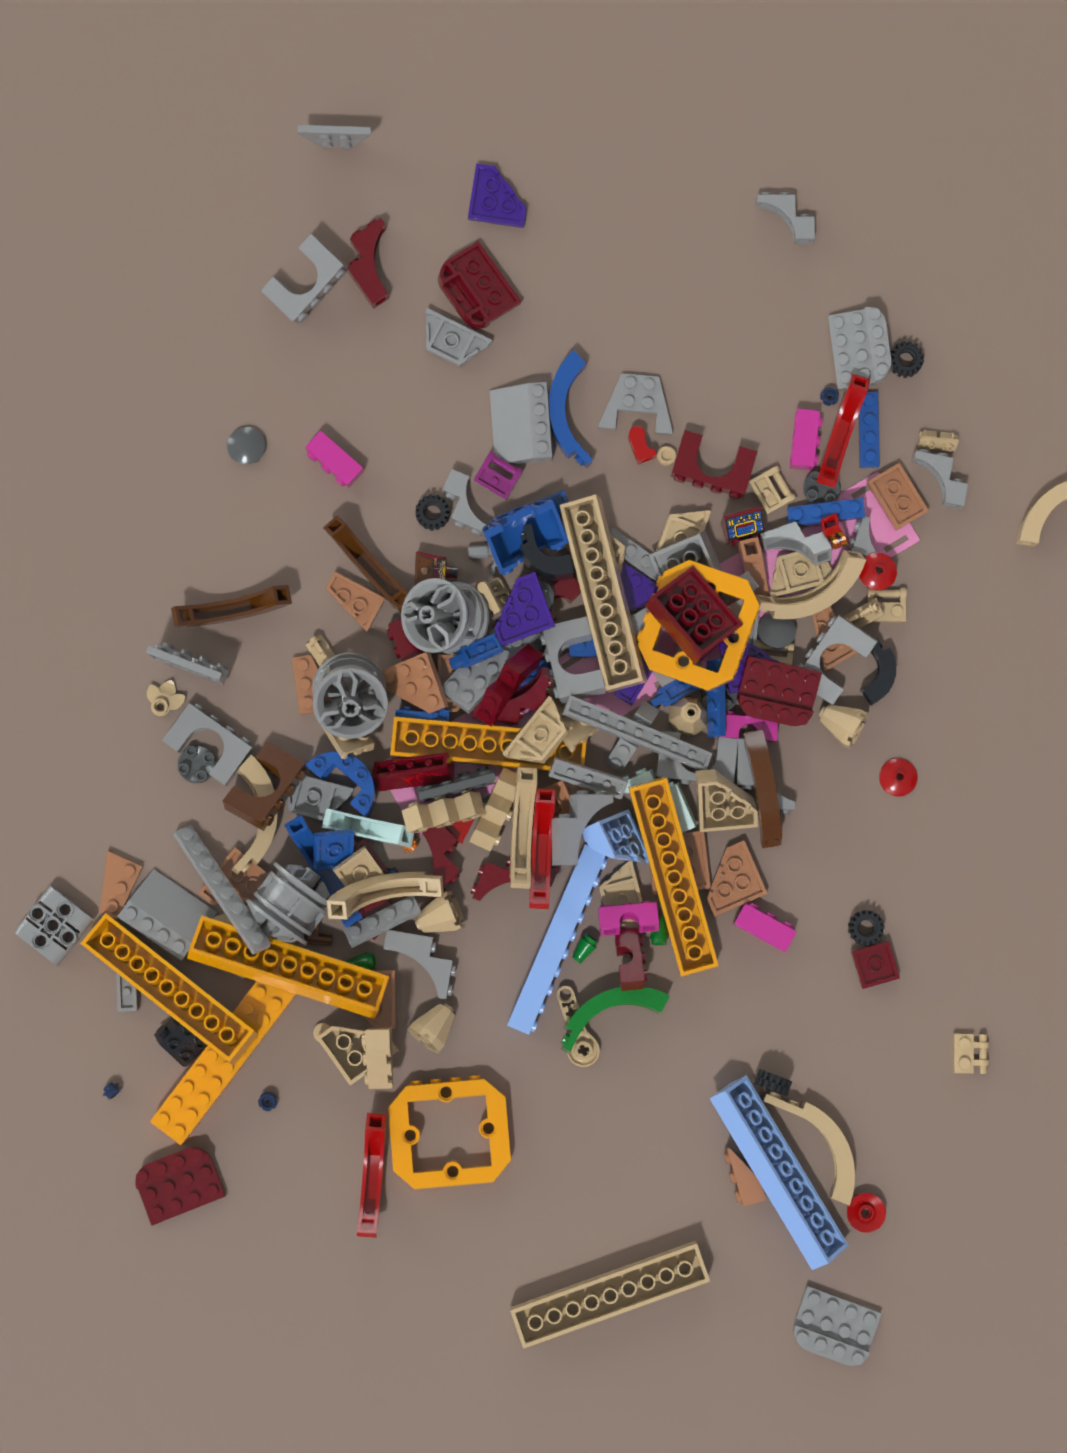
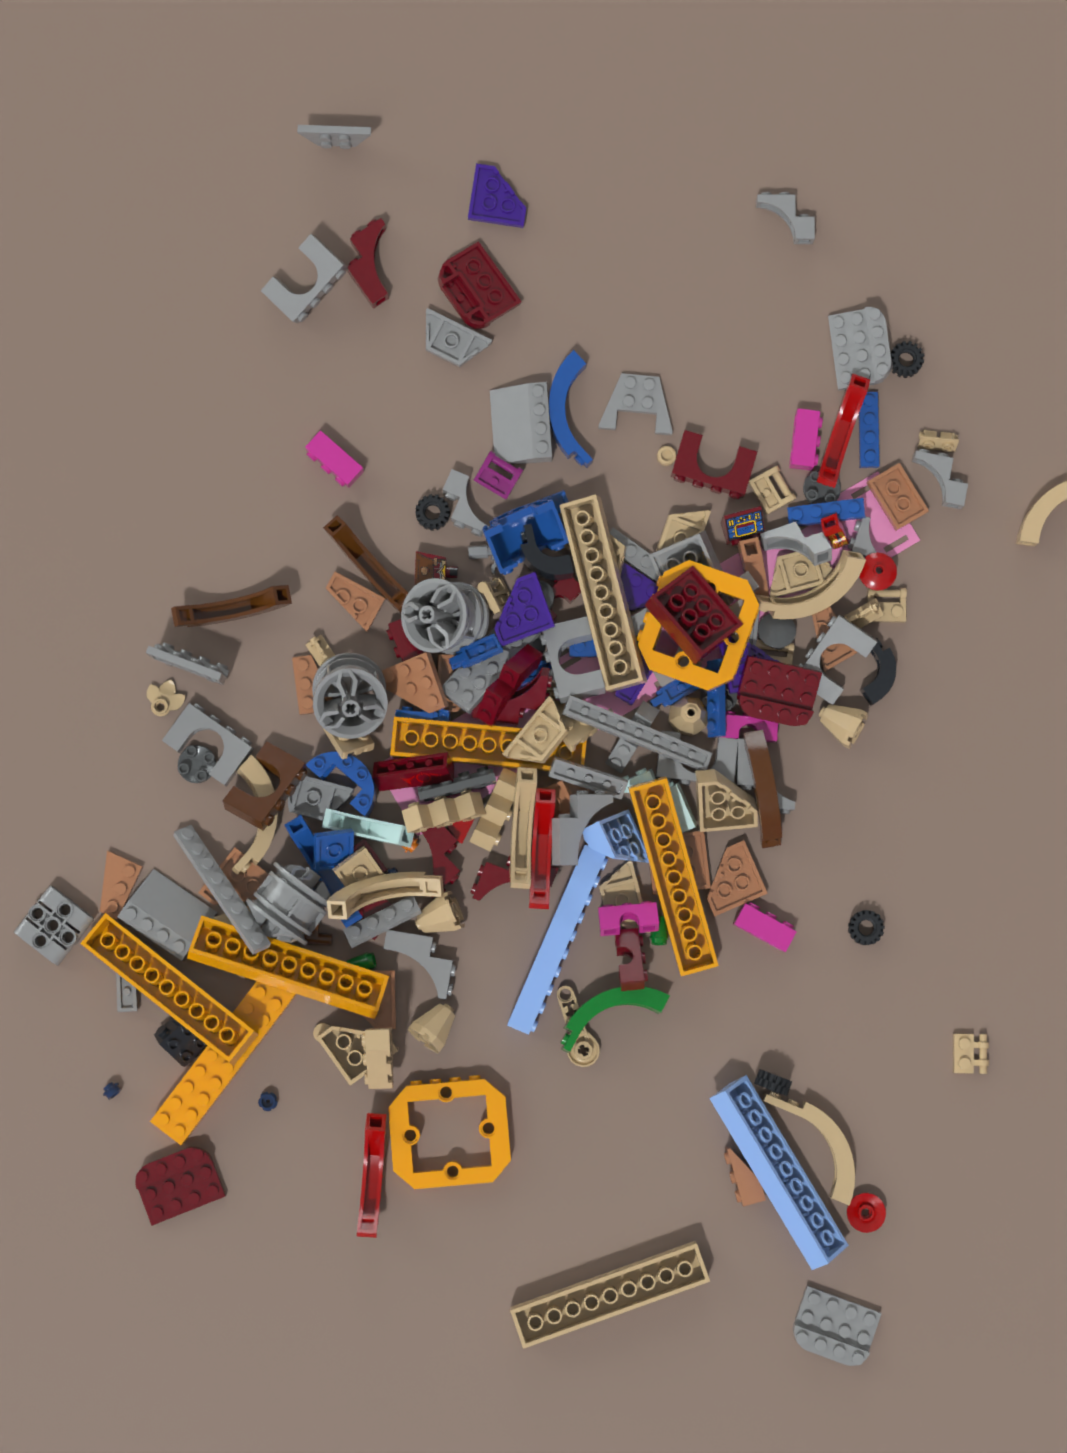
(246, 445): dark grey dish -> none
(584, 948): green cone -> none
(639, 446): red leg -> none
(834, 396): dark blue plate -> none
(875, 965): dark red plate -> none
(889, 781): red dish -> none

